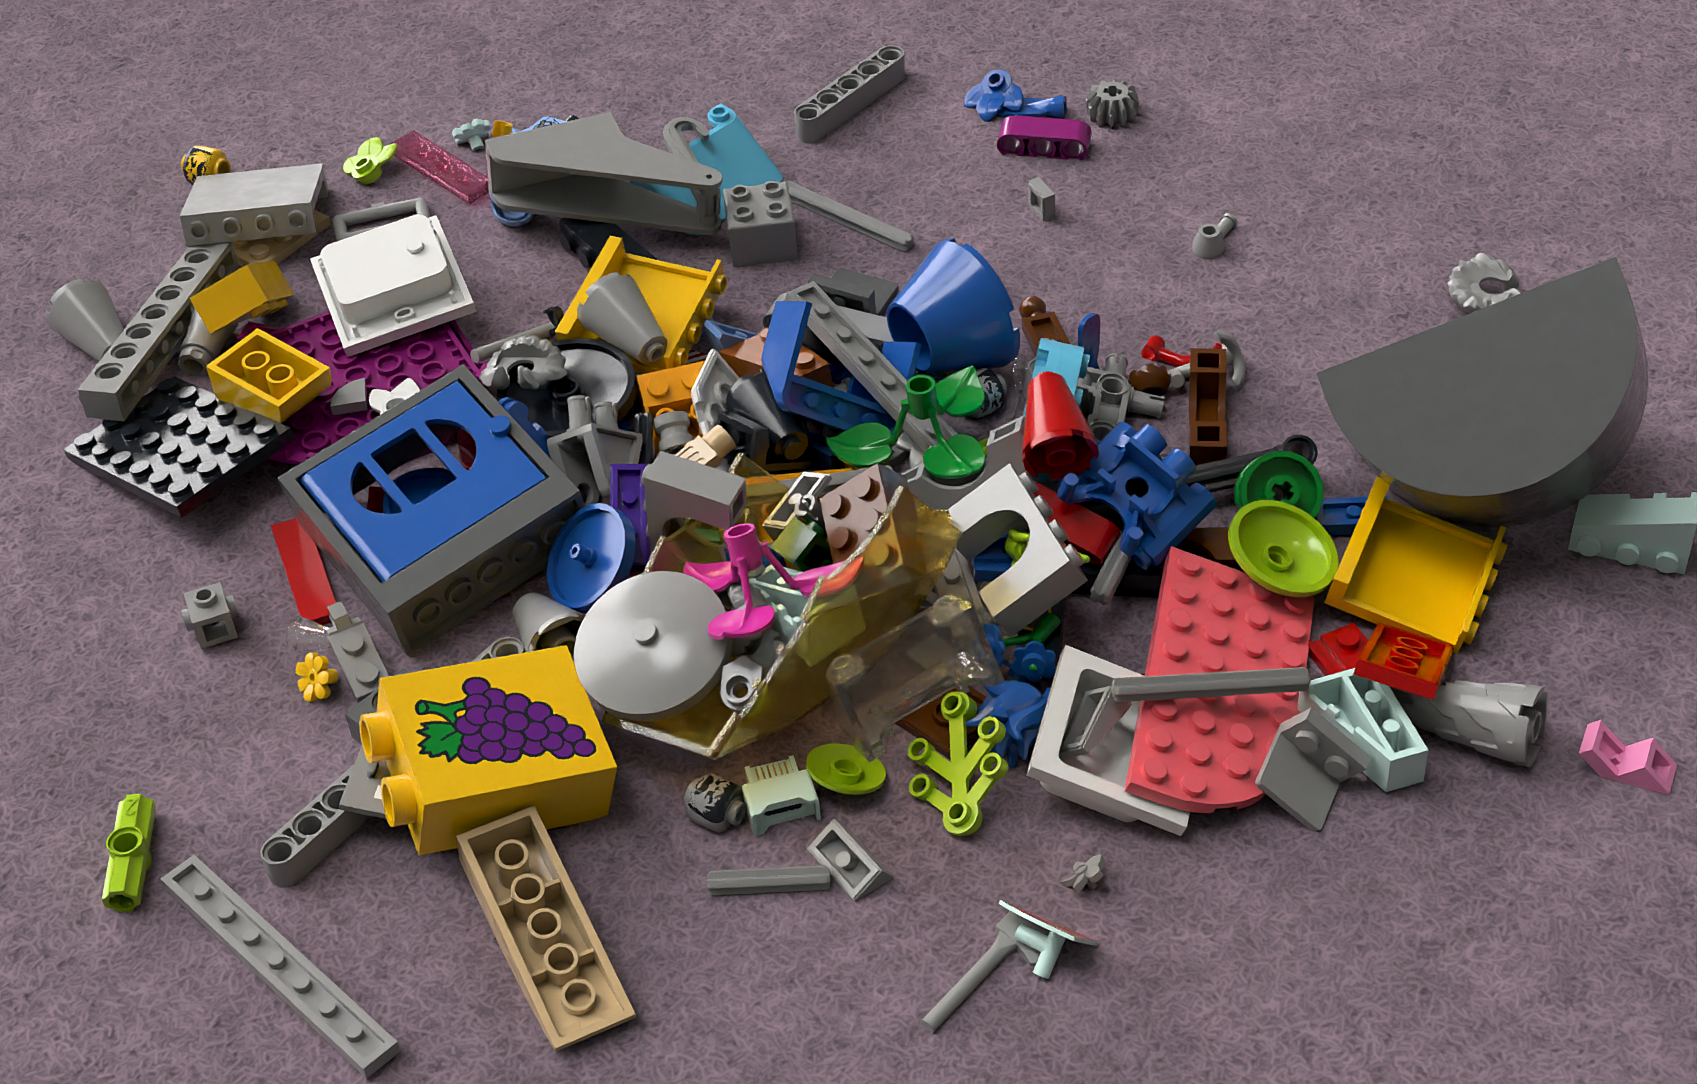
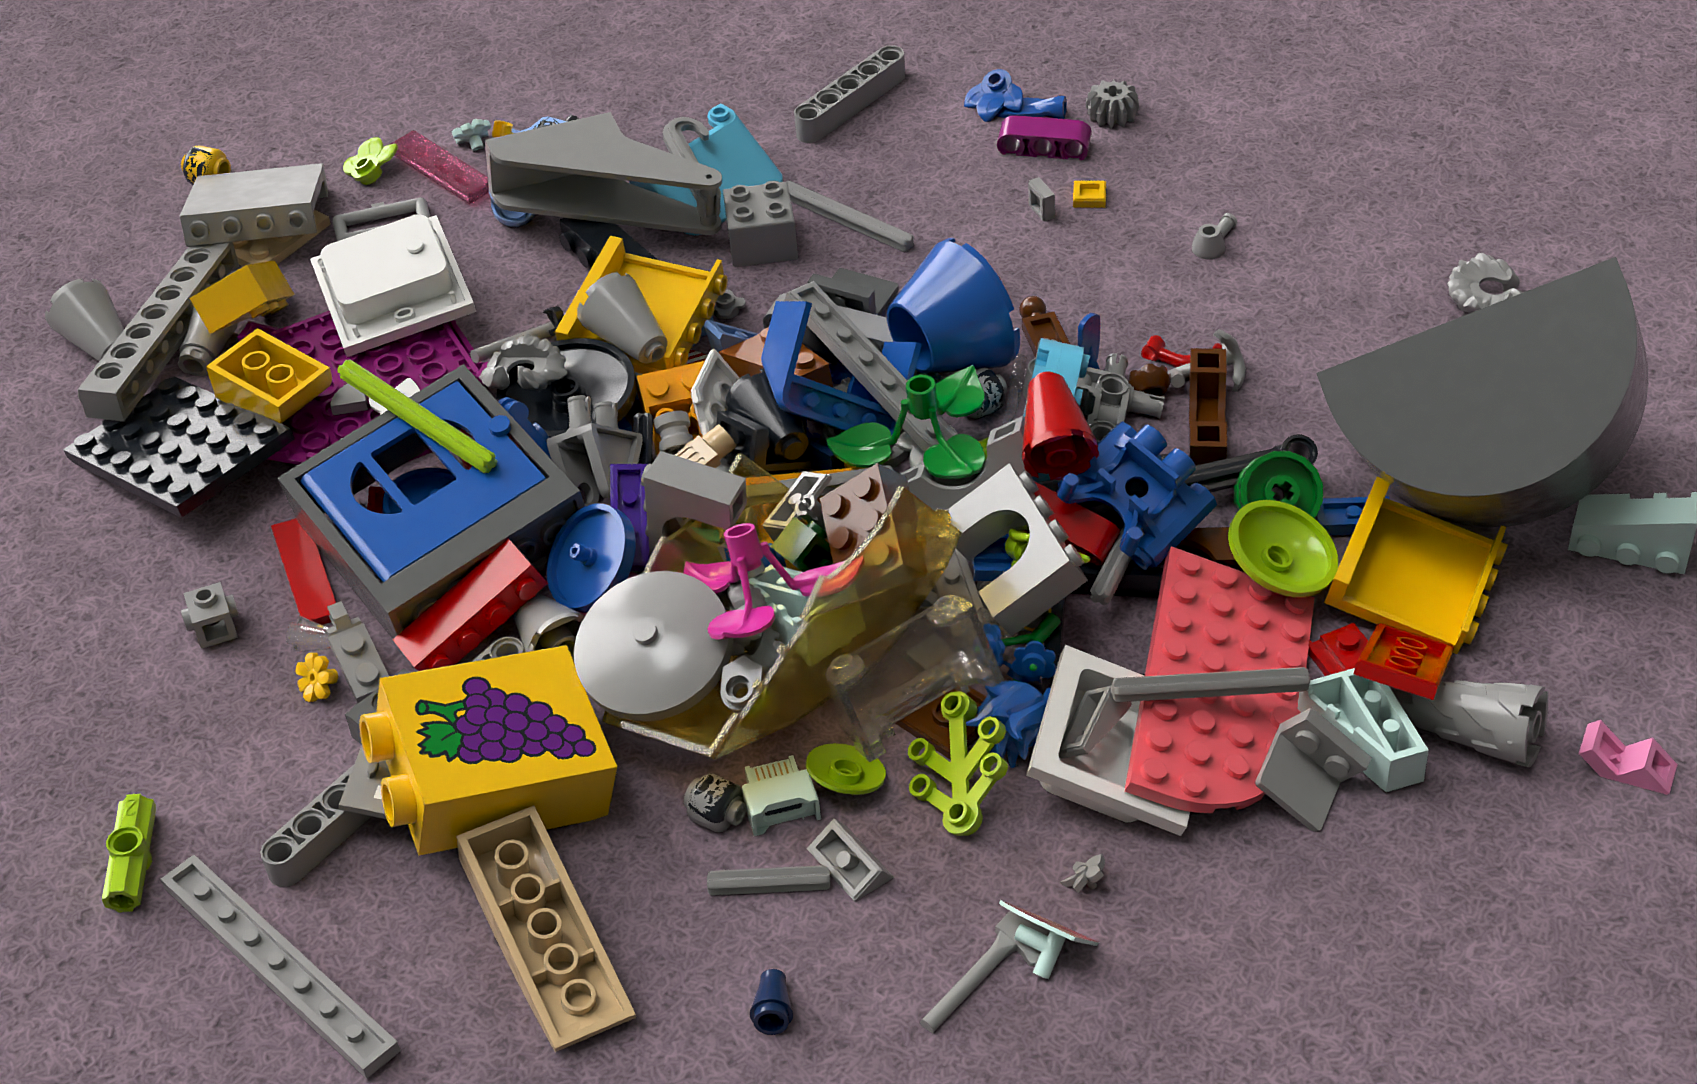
(418, 416): none -> lime axle
(471, 609): none -> red brick
(728, 305): none -> light grey plate
(771, 1006): none -> dark blue cone
(1089, 194): none -> yellow tile

